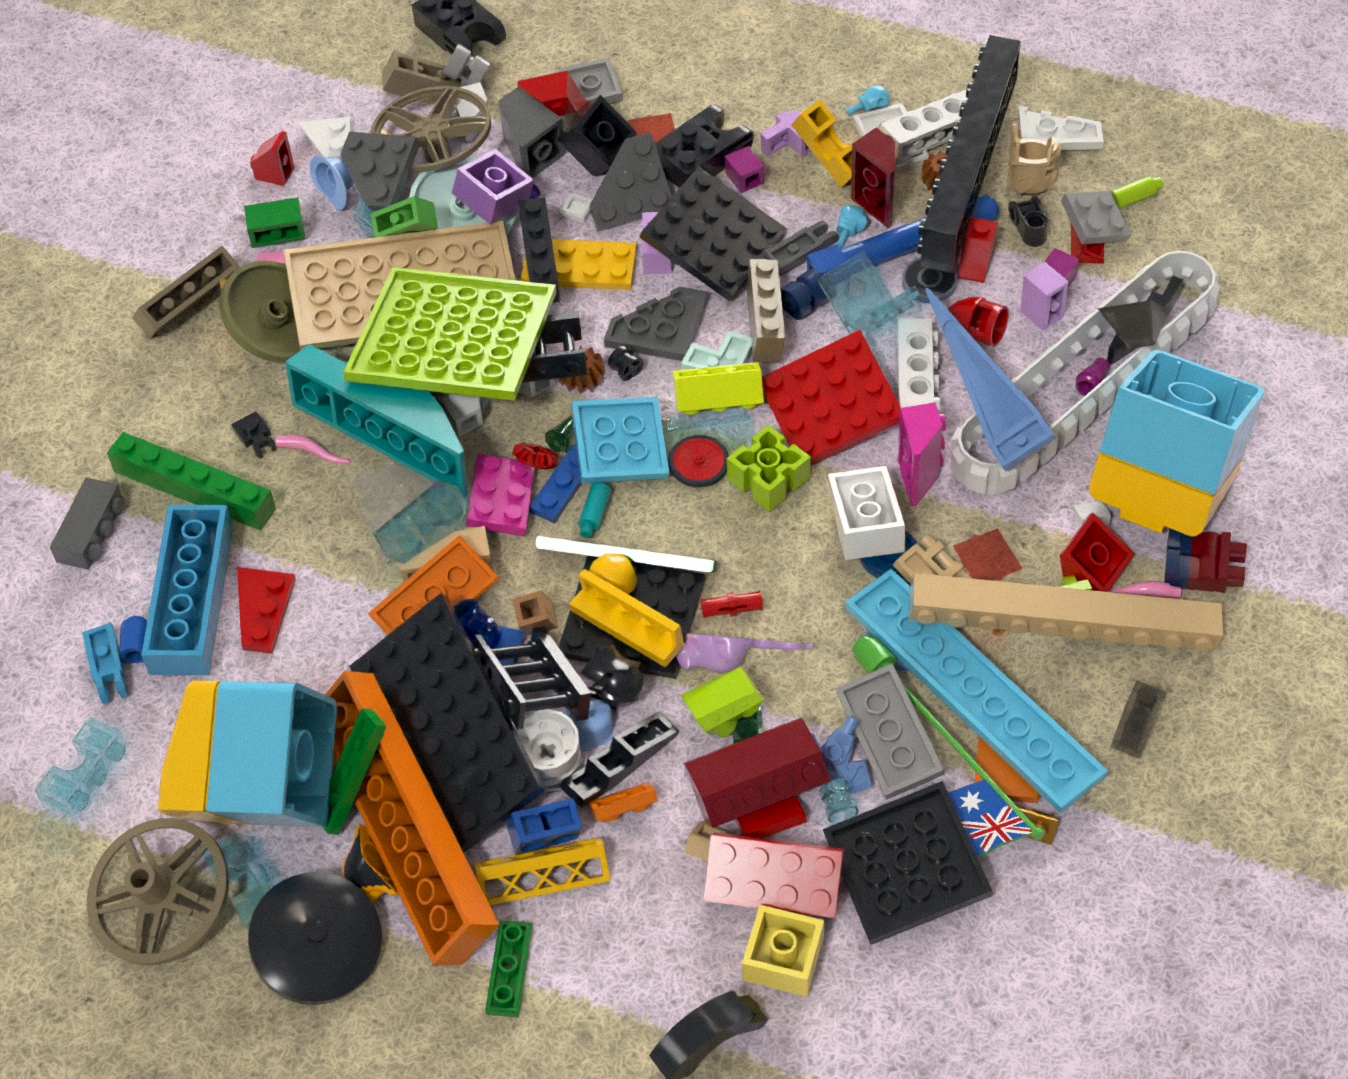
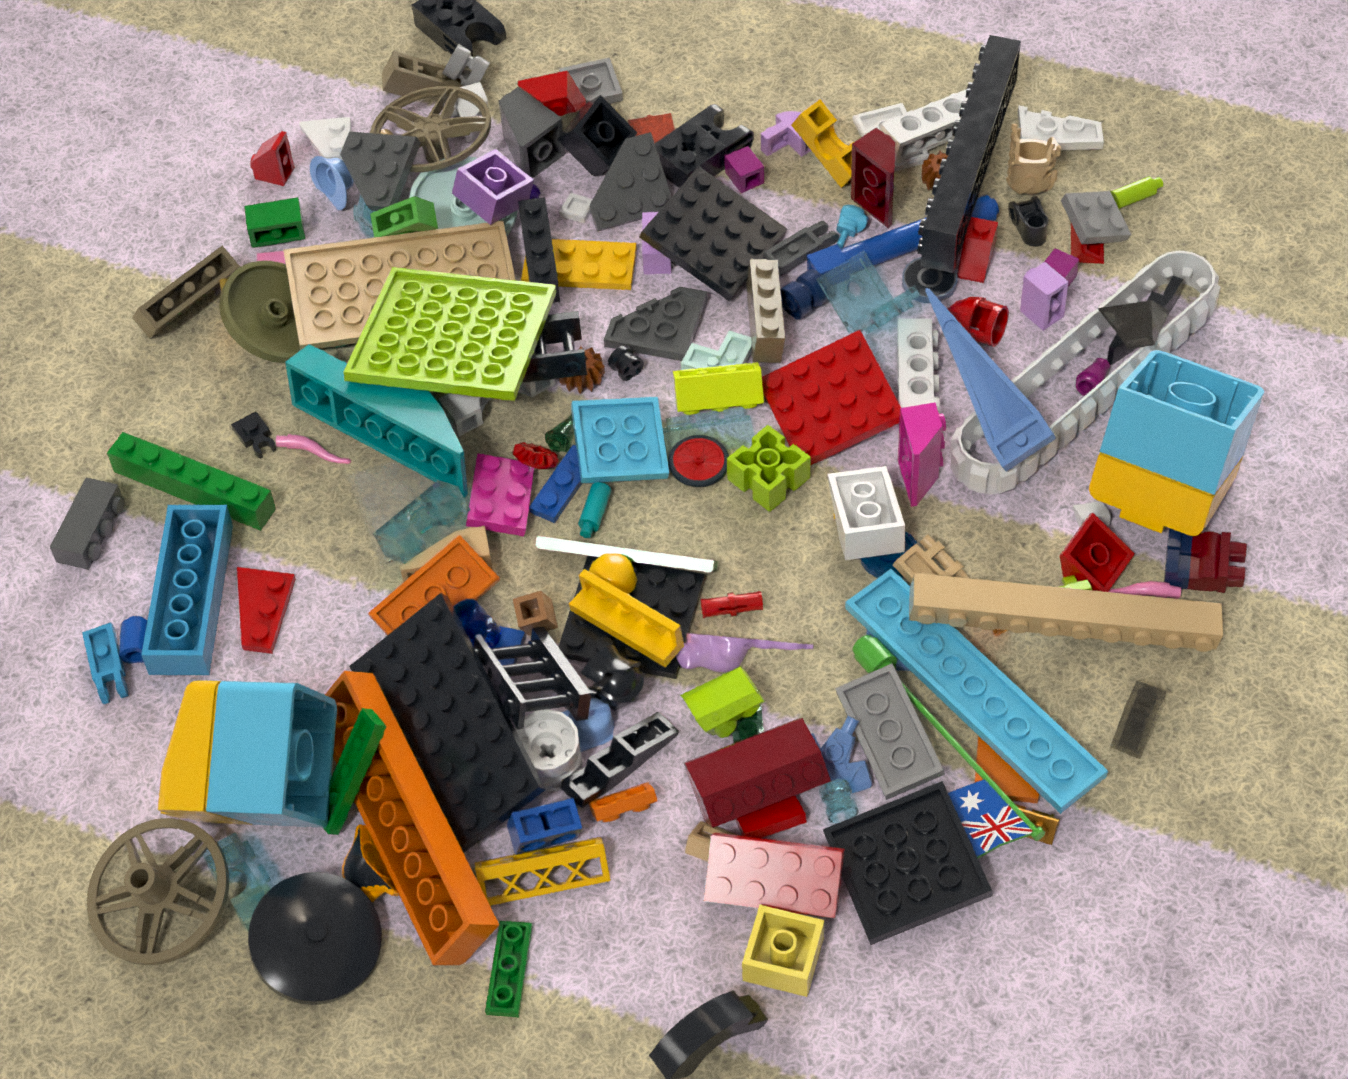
(70, 789): clear light blue arch -> none
(872, 98): medium azure piece -> none
(987, 556): clear red piece -> none

